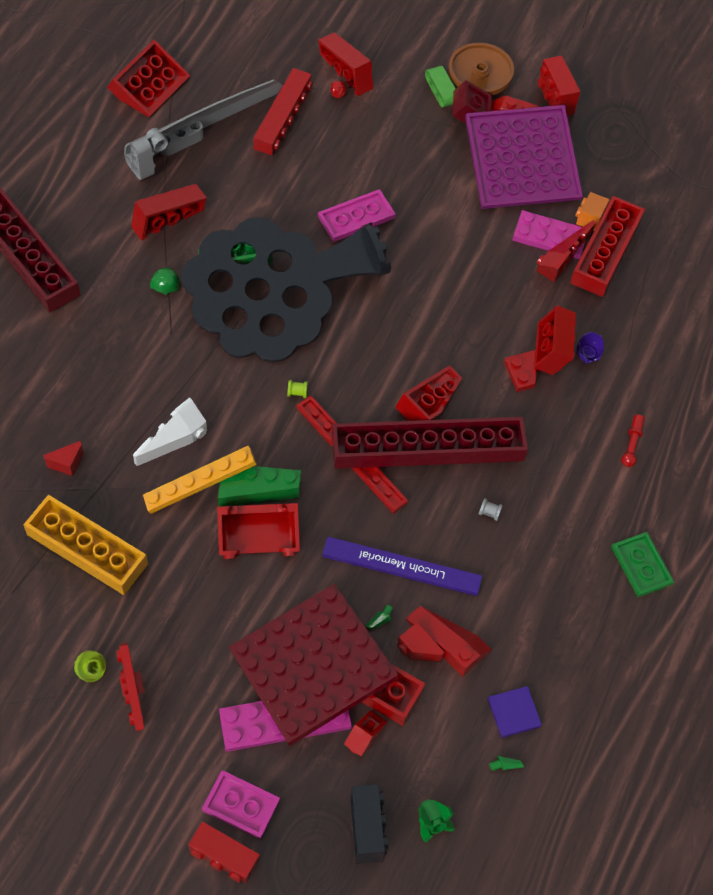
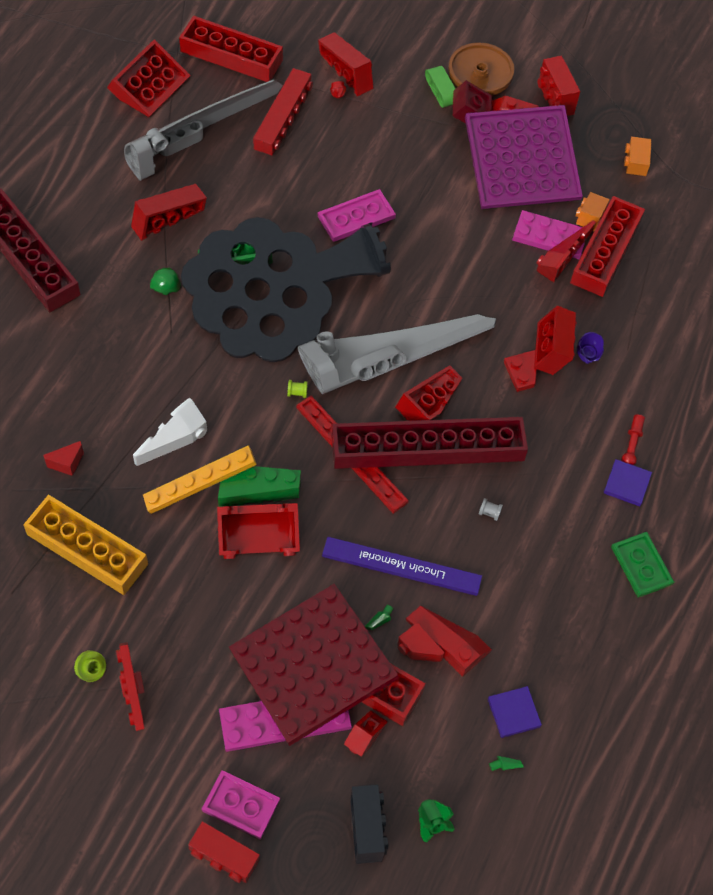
(231, 49): none -> red brick
(345, 360): none -> light grey panel
(627, 482): none -> dark purple tile
(638, 156): none -> orange brick

